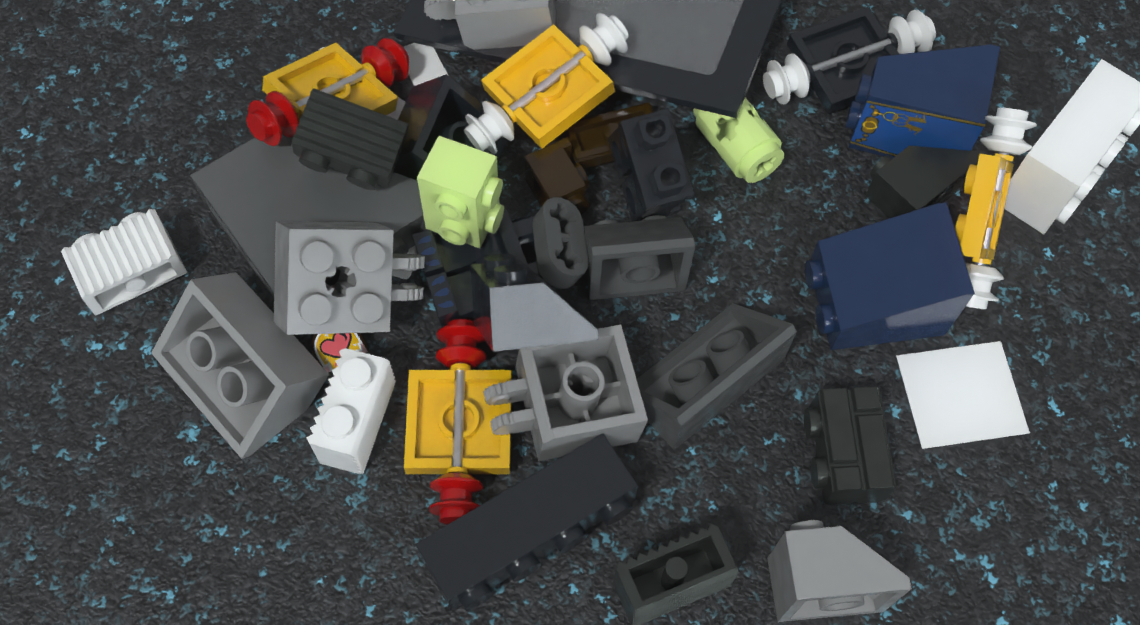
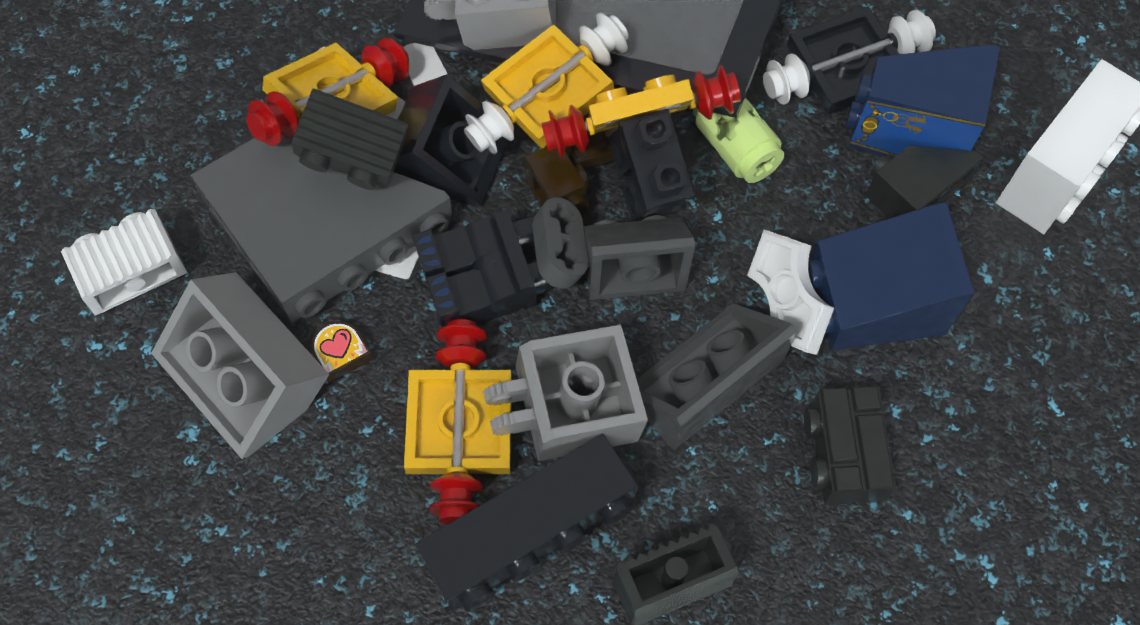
(352, 410): white brick -> none
(362, 294): light grey hinge -> none
(460, 193): yellowish green brick -> none
(521, 309): slope -> none
(658, 95): none -> plate
(783, 273): none -> white tile
(830, 574): light grey slope -> none
(962, 394): white sticker -> none
(989, 187): plate -> none

